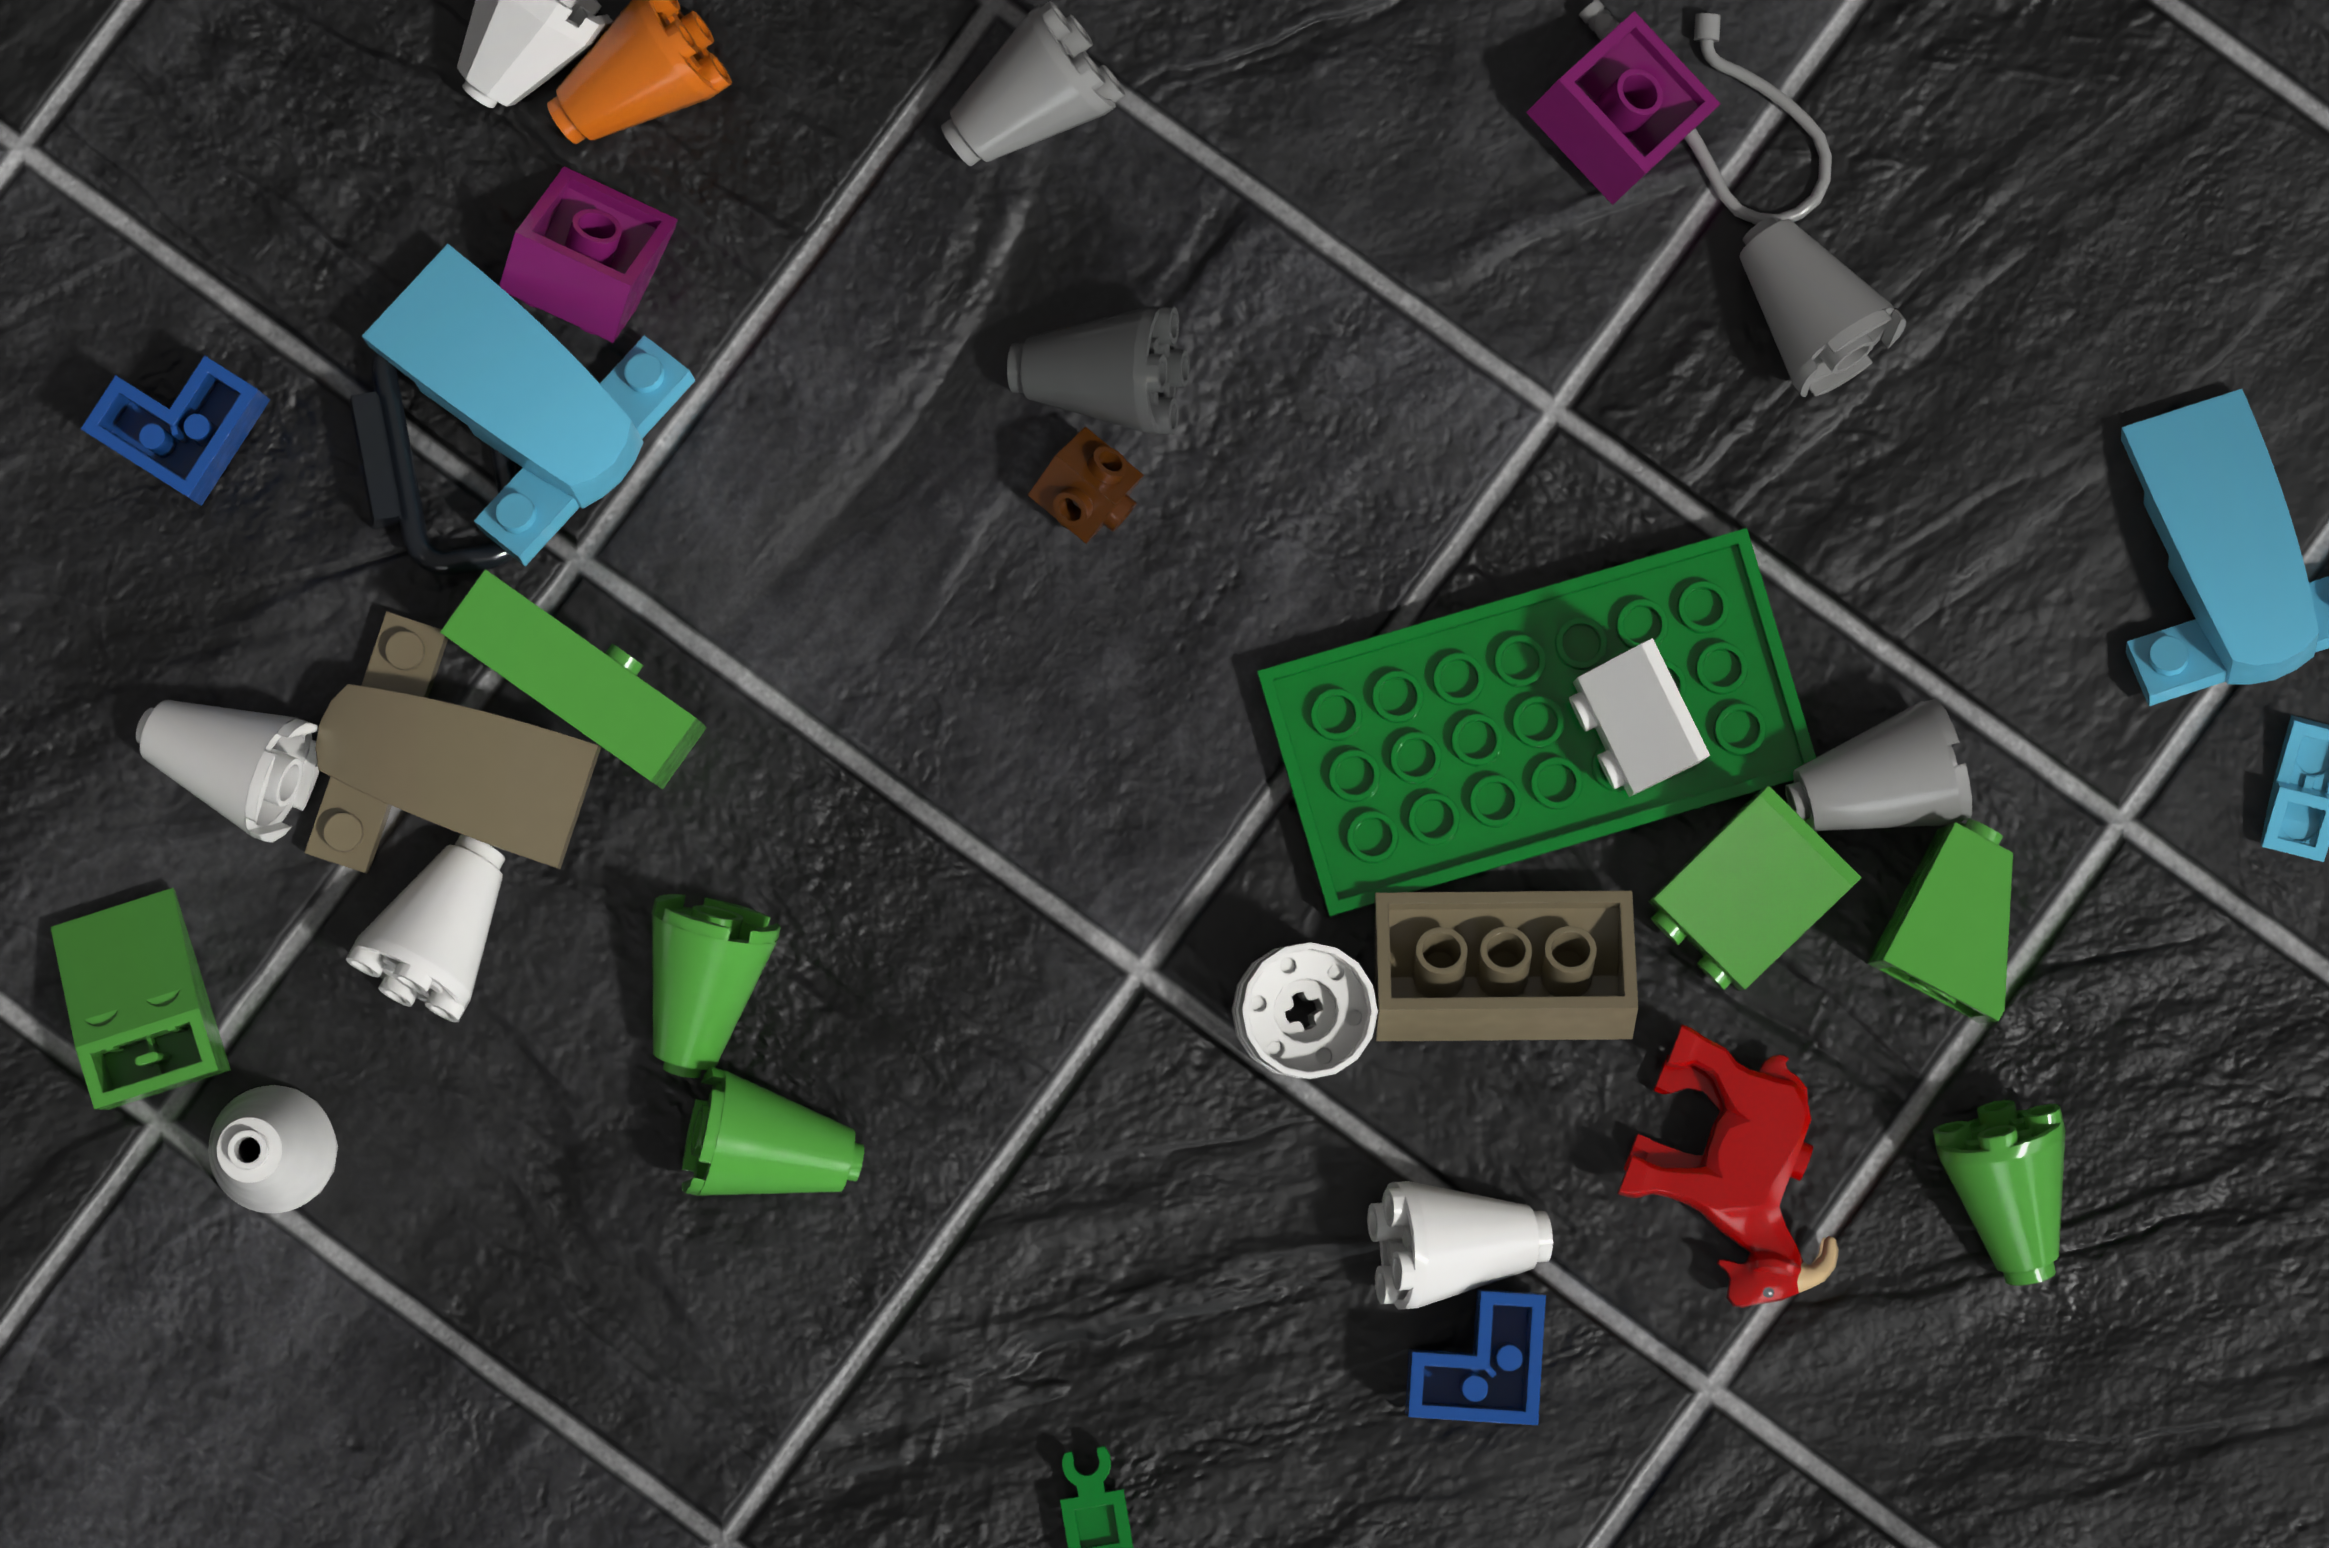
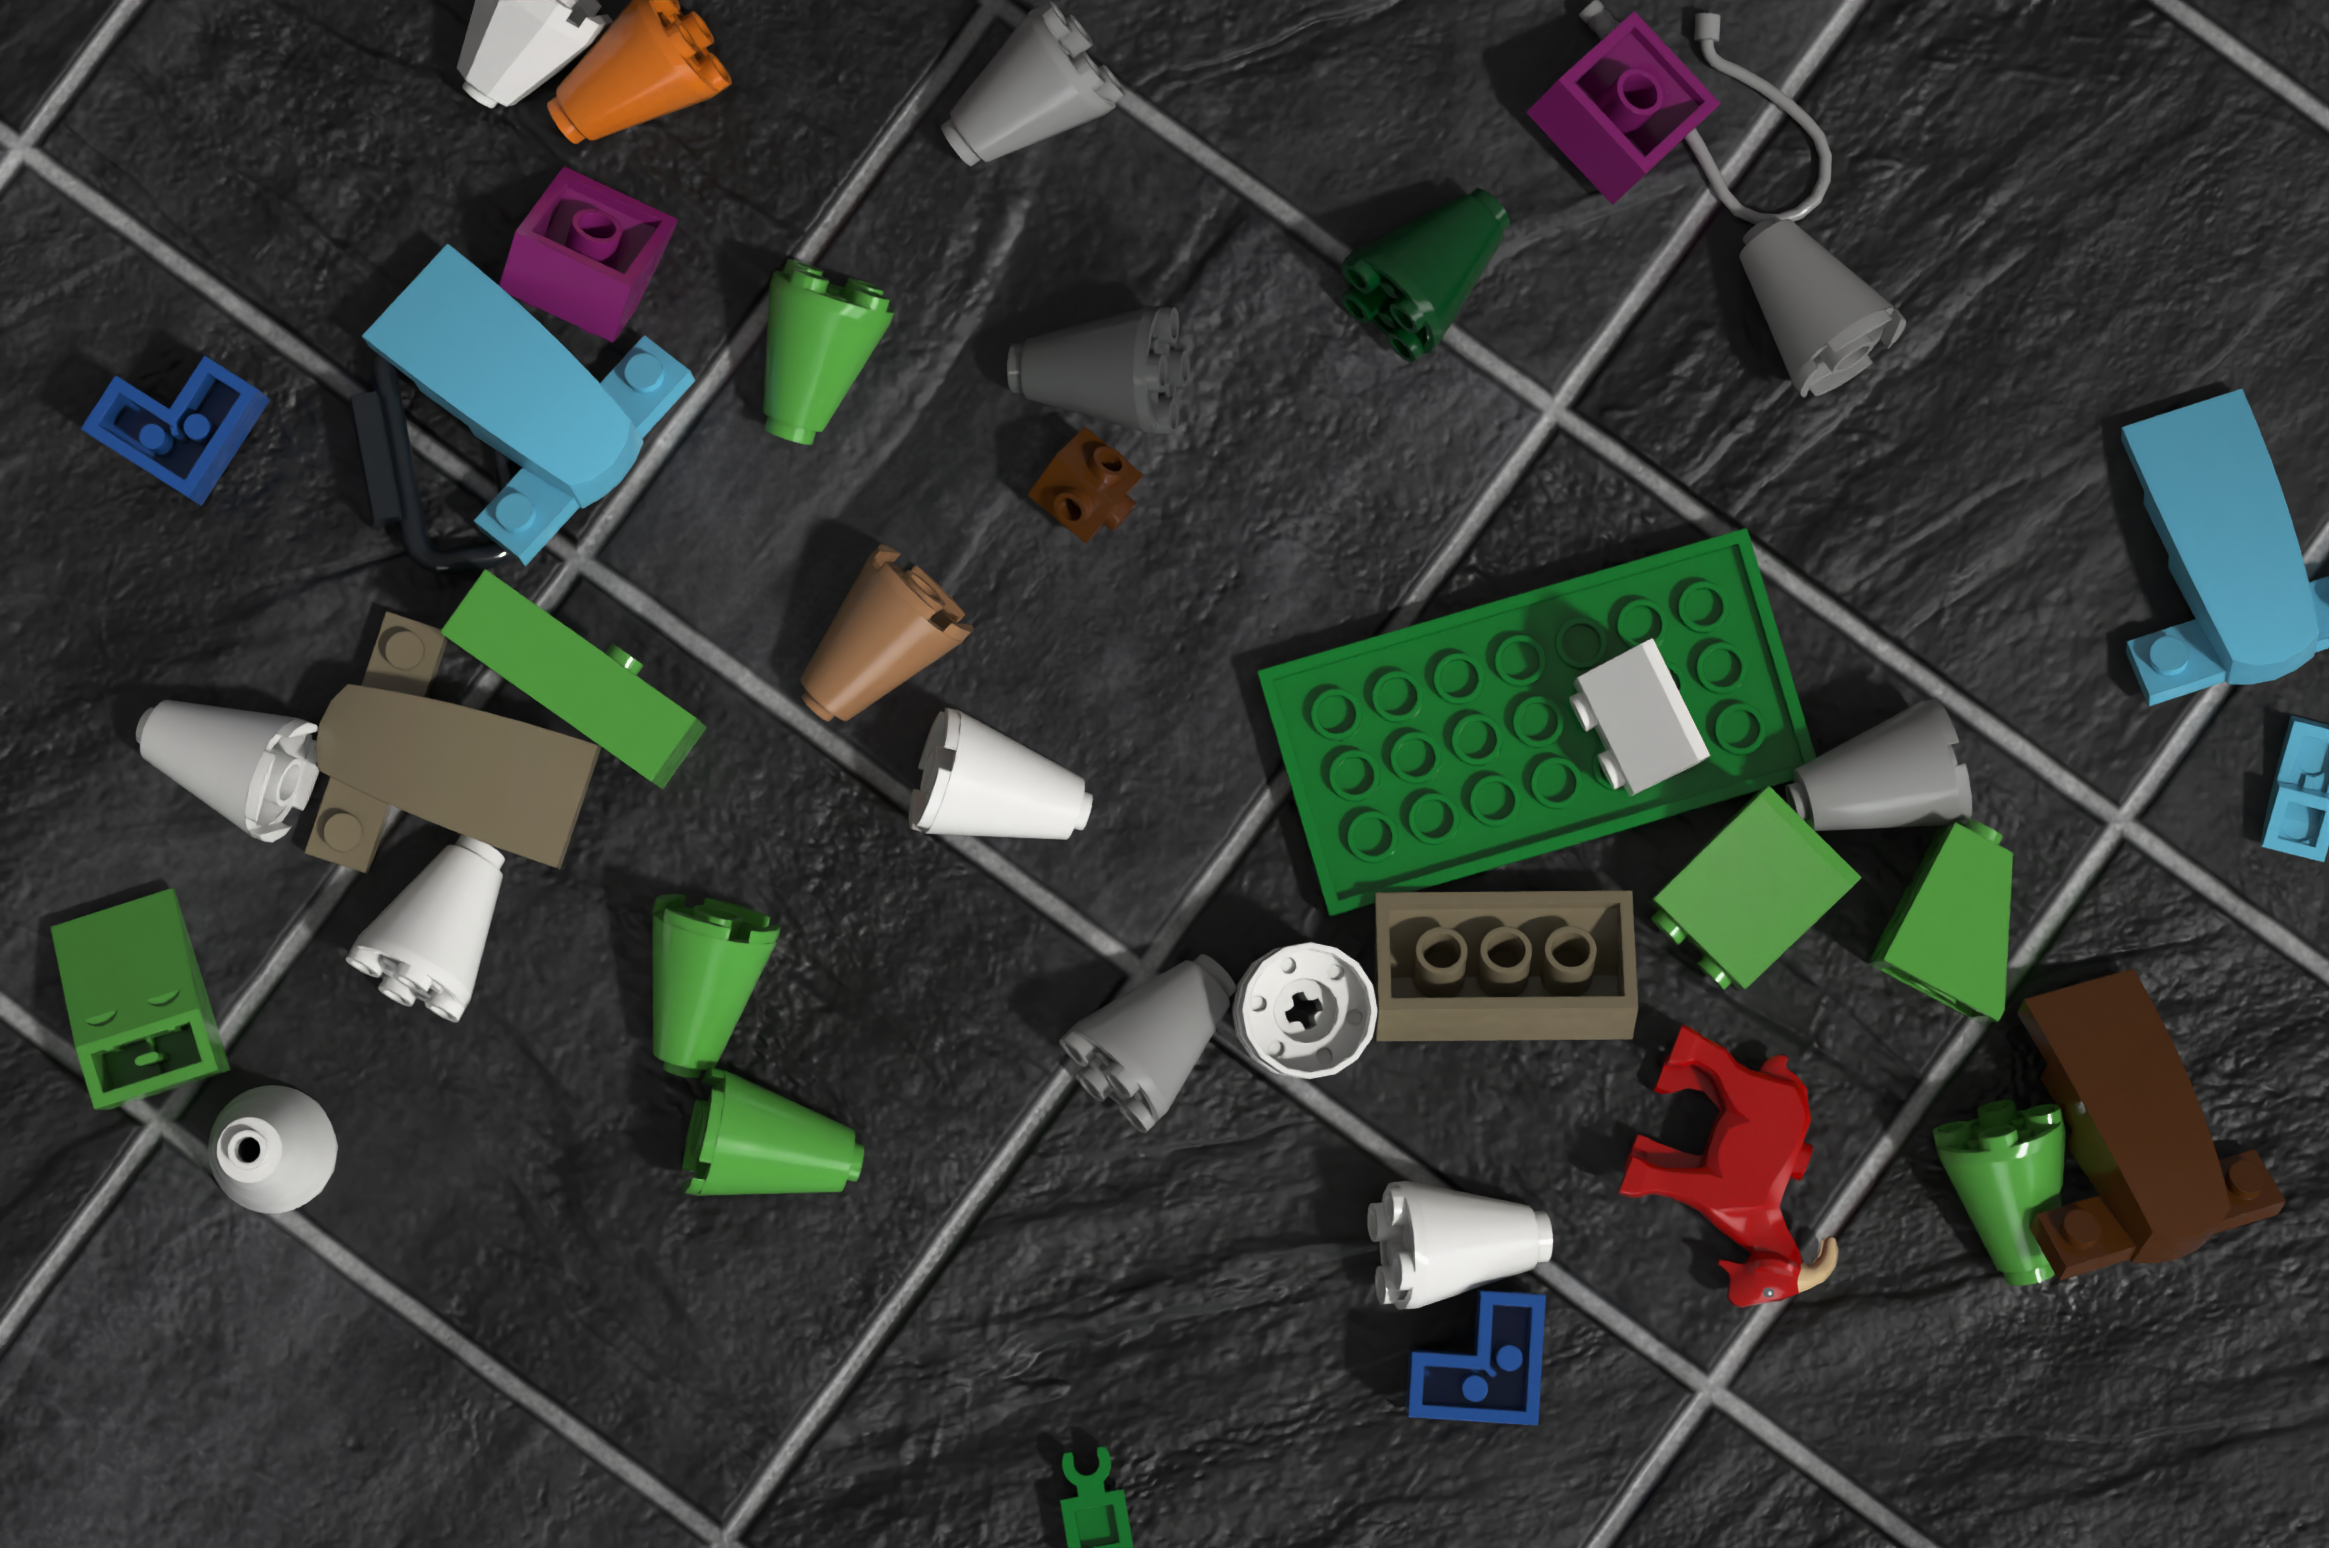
(816, 346): none -> bright green cone
(880, 637): none -> medium nougat cone
(993, 786): none -> white cone
(1150, 1039): none -> light grey cone
(1424, 271): none -> dark green cone
(2133, 1135): none -> reddish brown slope

